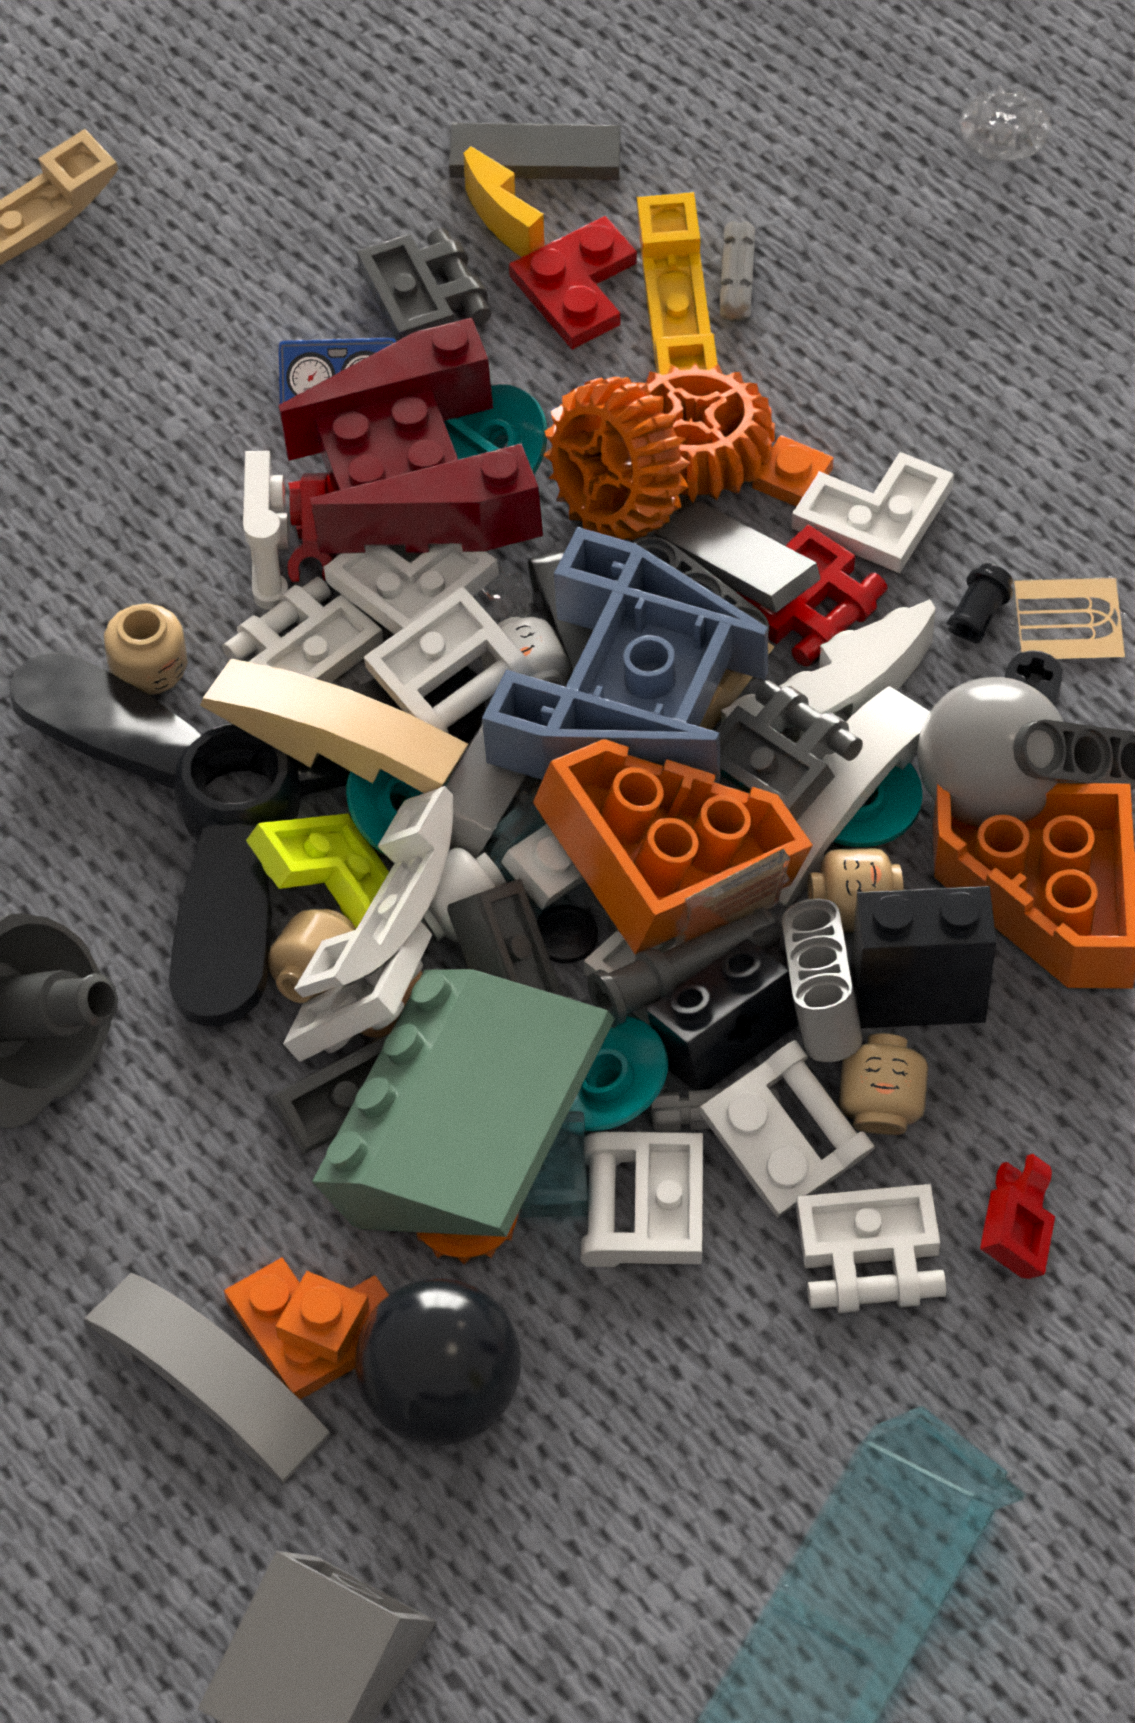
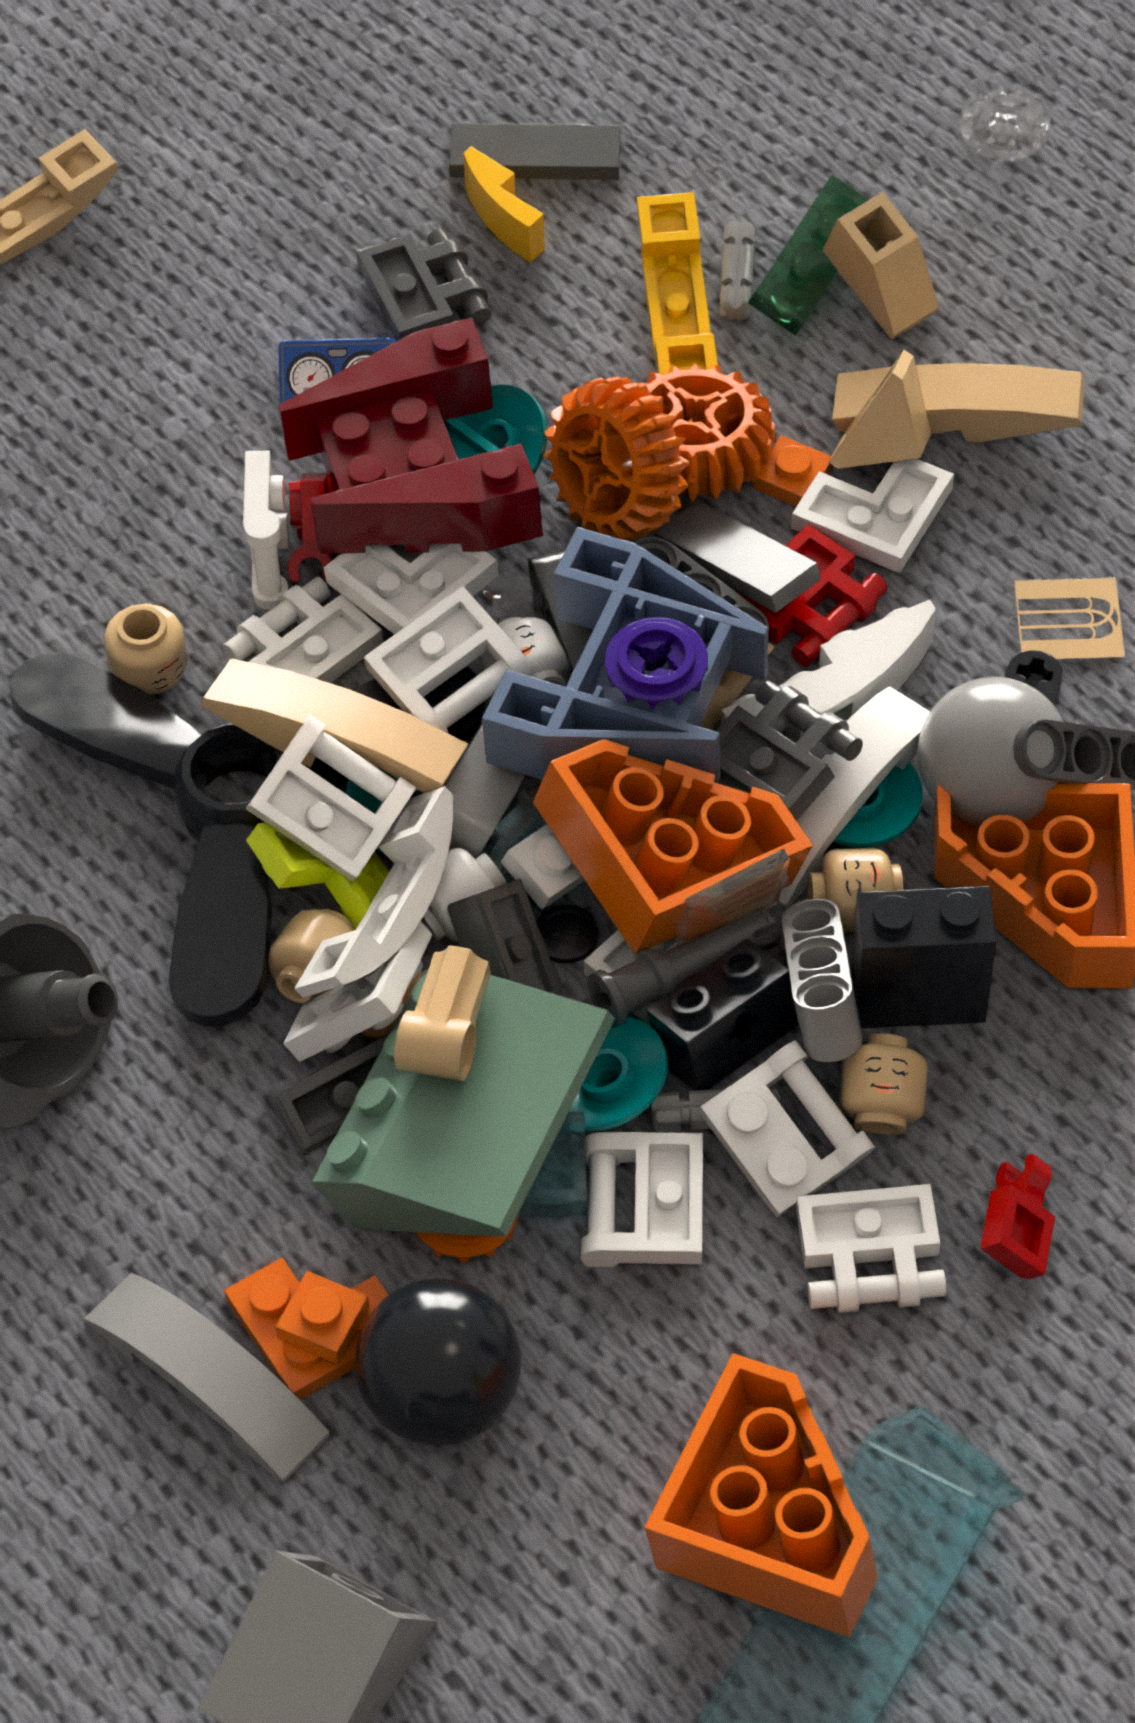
(320, 814): none -> white plate
(442, 1029): none -> tan piece
(564, 277): red plate -> none
(649, 641): none -> dark purple gear
(764, 1505): none -> orange brick
(802, 268): none -> clear green plate
(883, 265): none -> tan slope
(891, 422): none -> tan slope
(978, 398): none -> tan slope
(987, 590): black pin -> none

